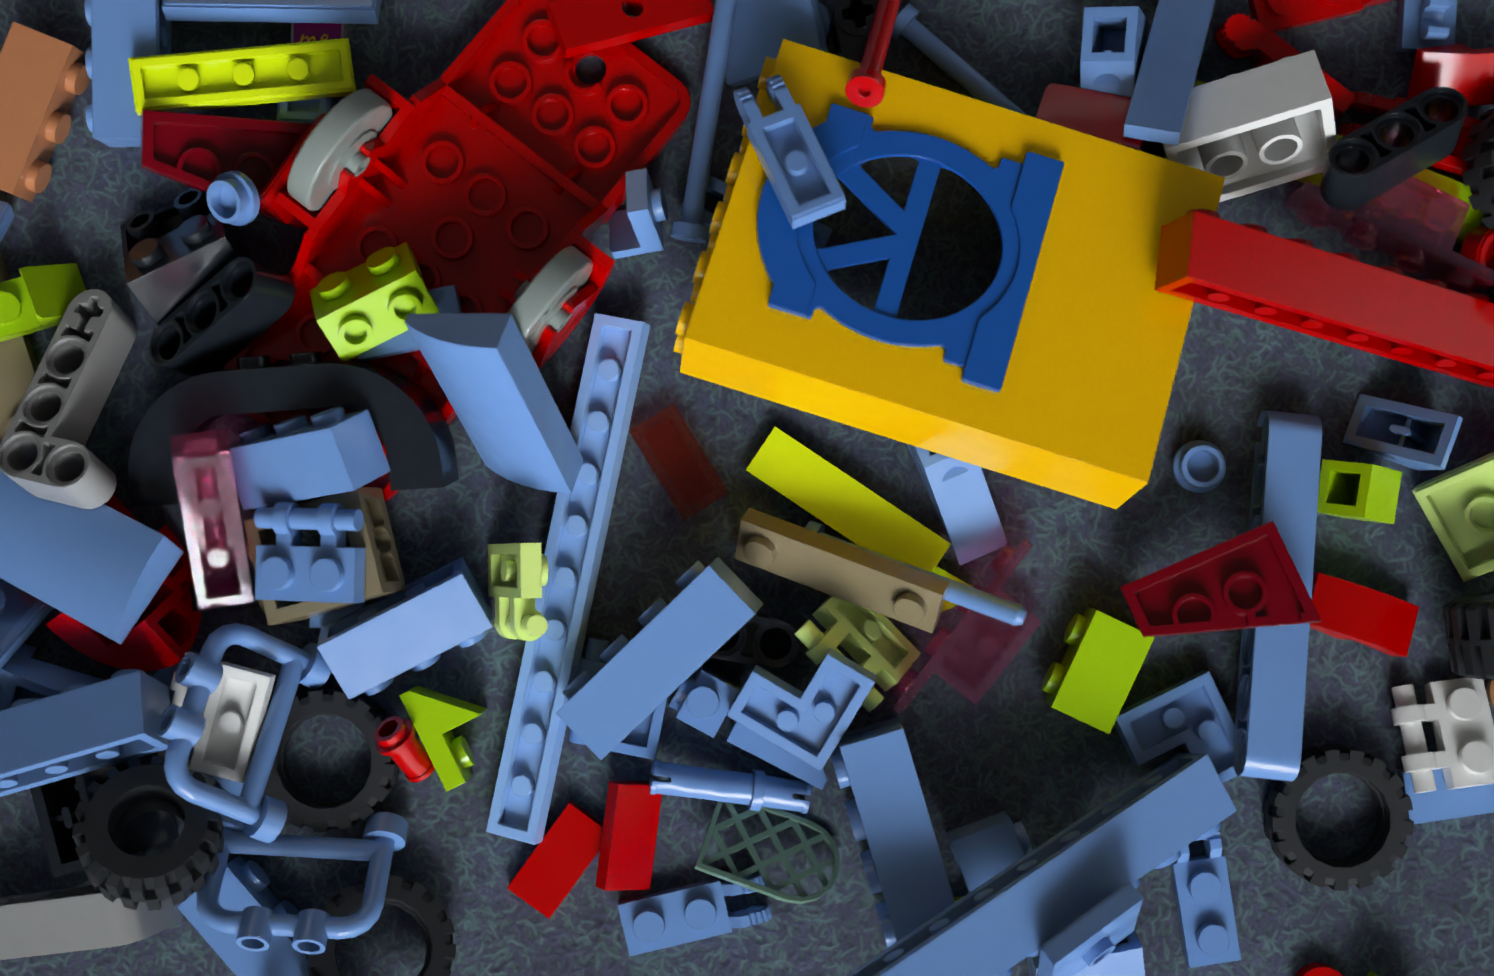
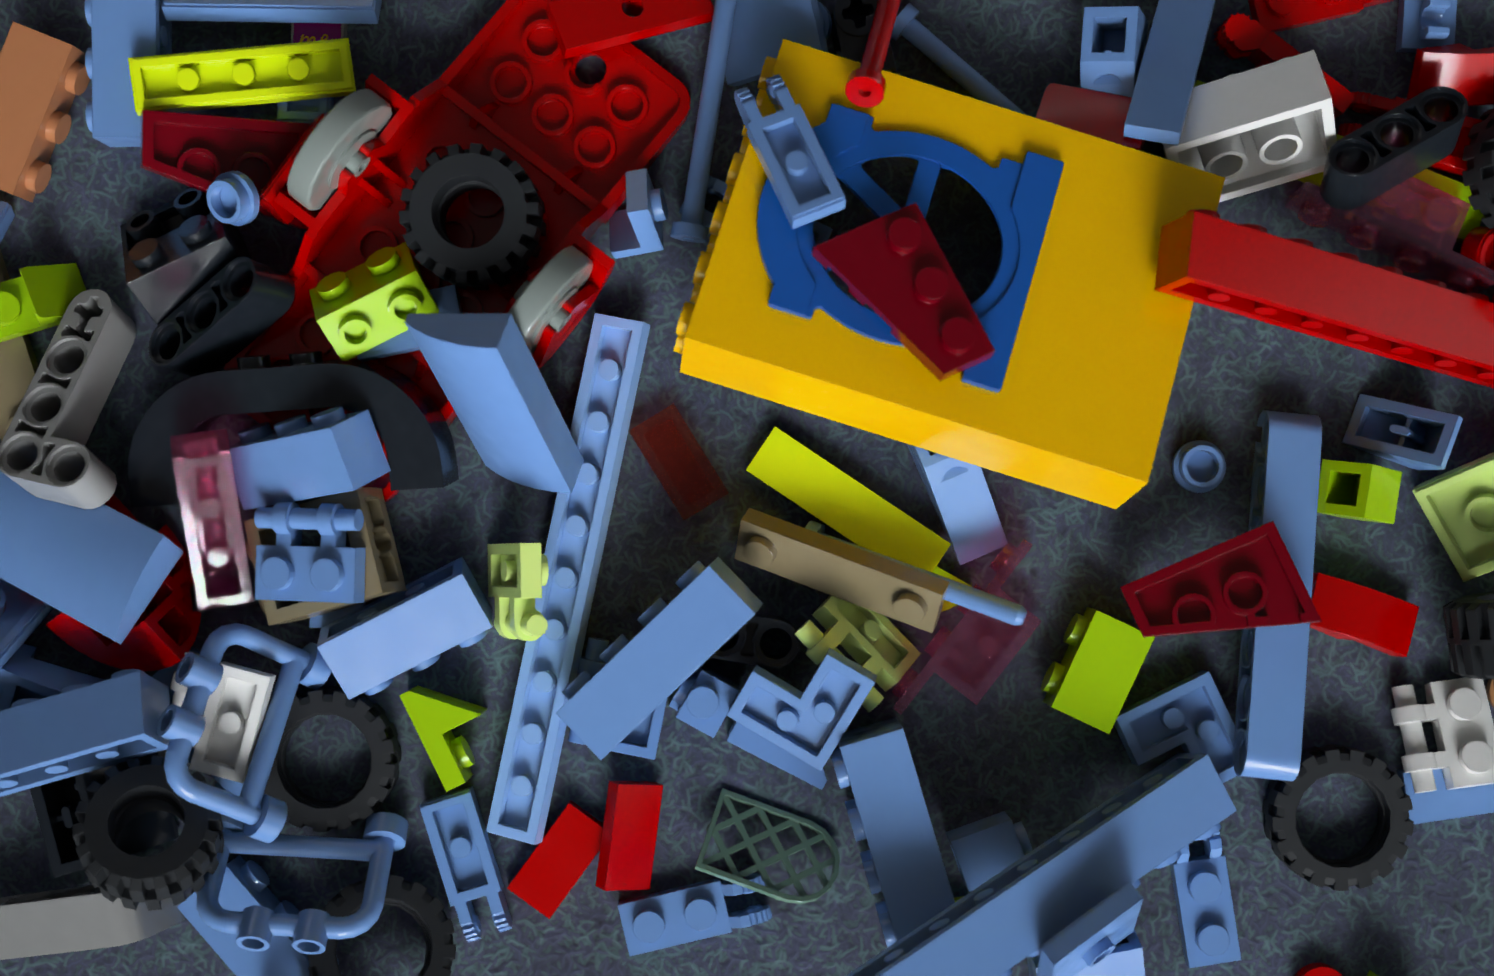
(397, 739): red pin -> none
(447, 180): none -> black tyre
(465, 859): none -> medium blue hinge
(729, 786): medium blue pin -> none
(911, 287): none -> dark red wing

